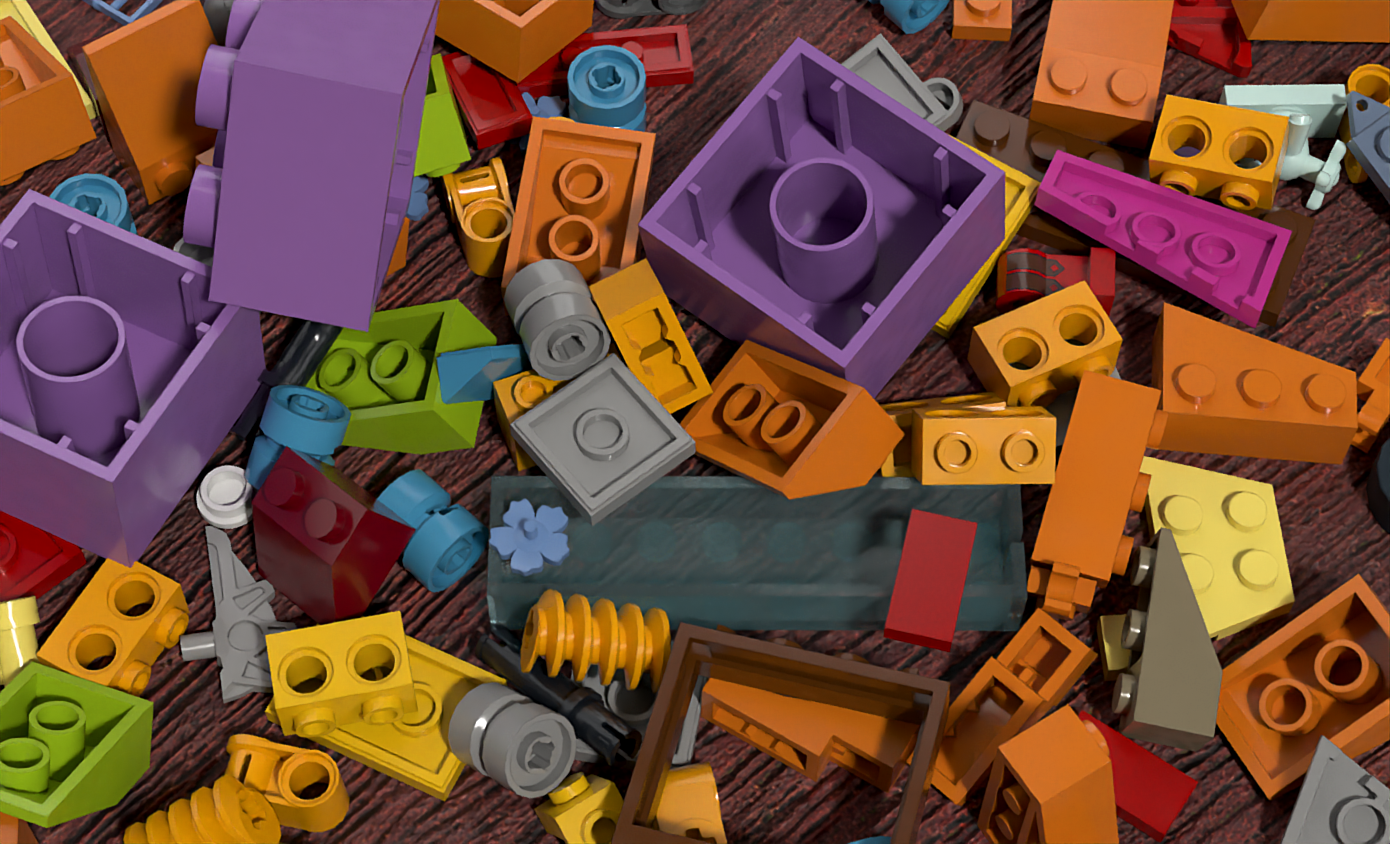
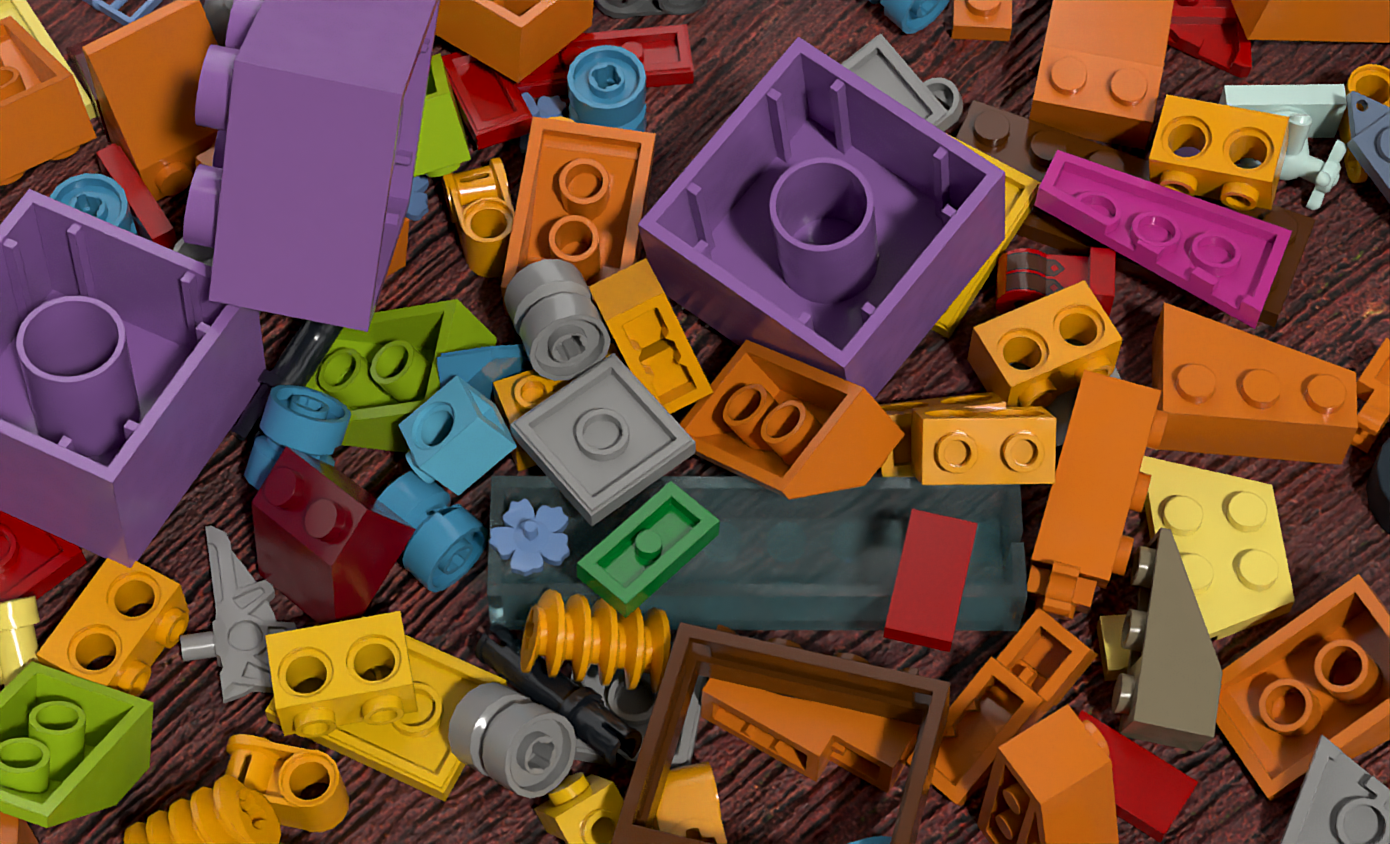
(146, 212): none -> red tile
(226, 497): white plate -> none
(456, 436): none -> medium azure brick
(648, 549): none -> green plate

